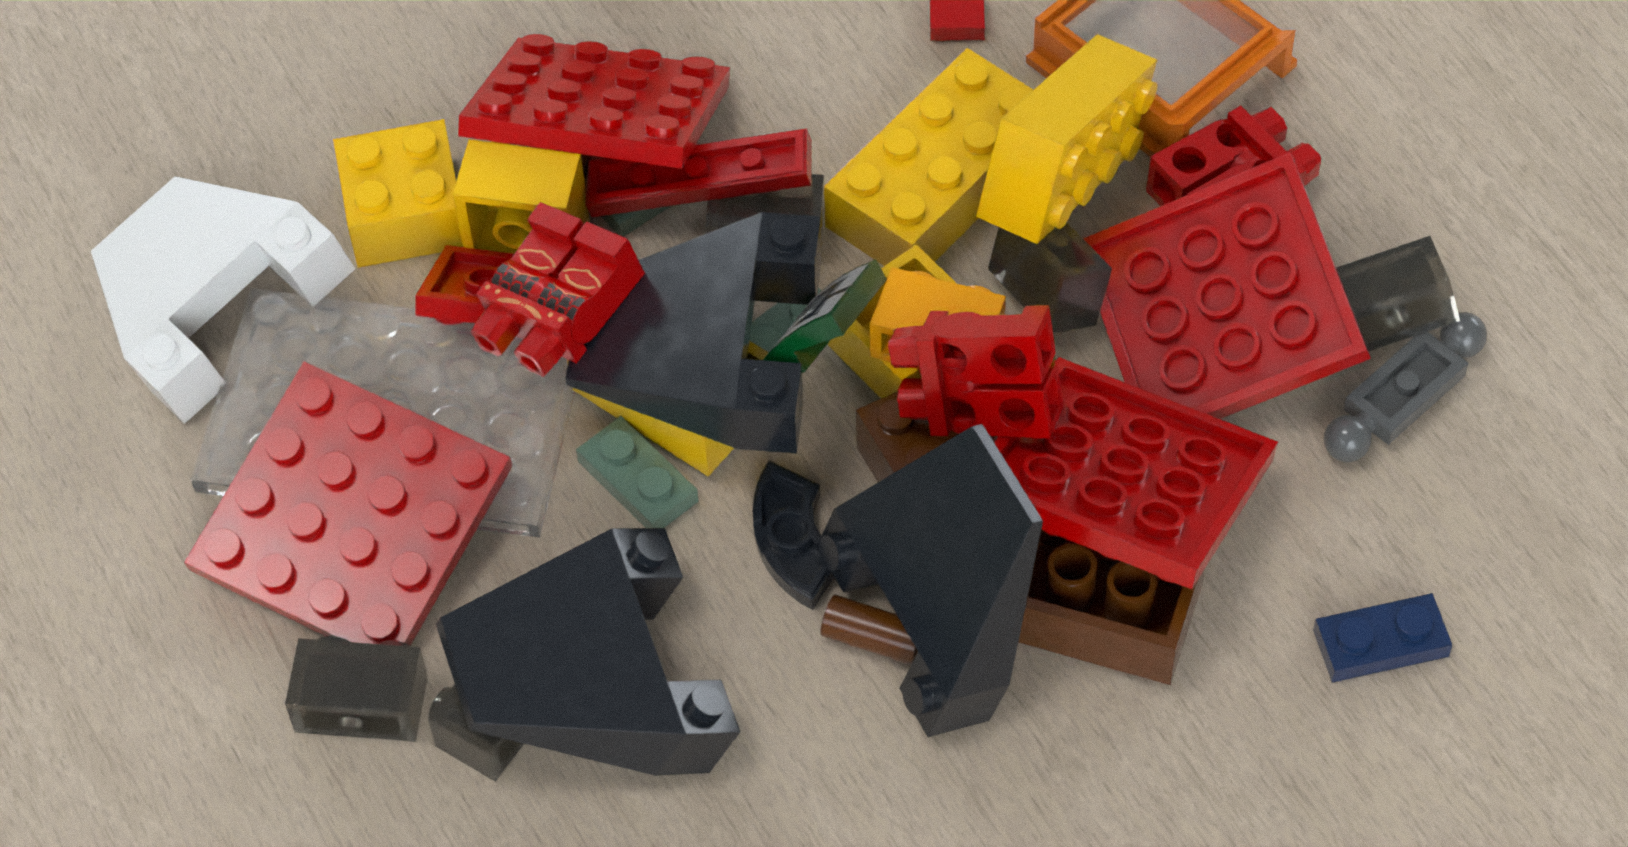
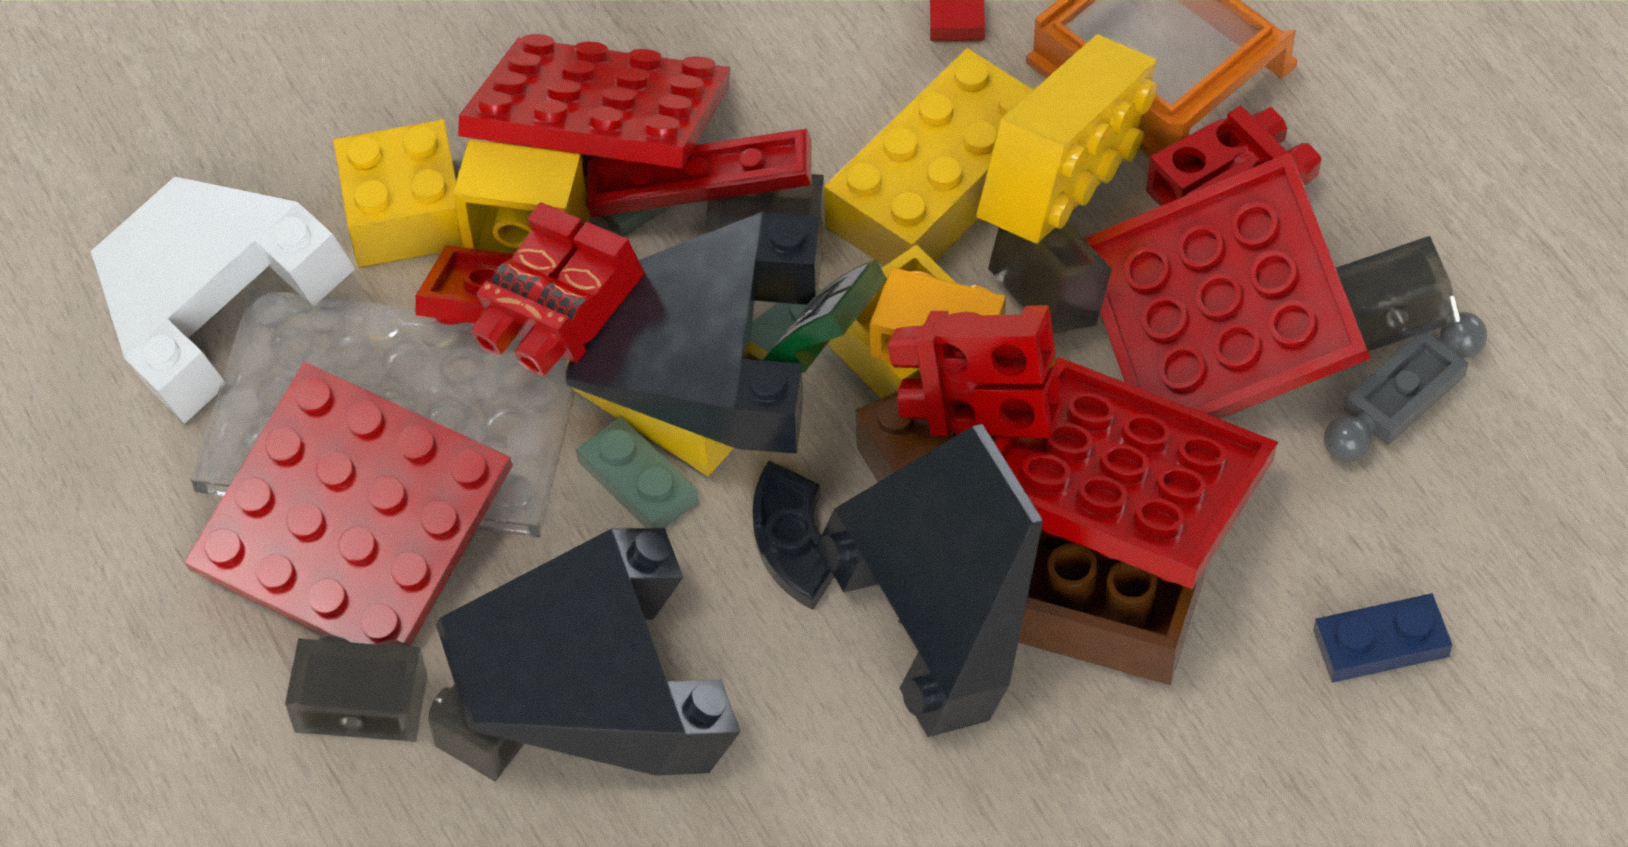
(867, 629): reddish brown cylinder -> none

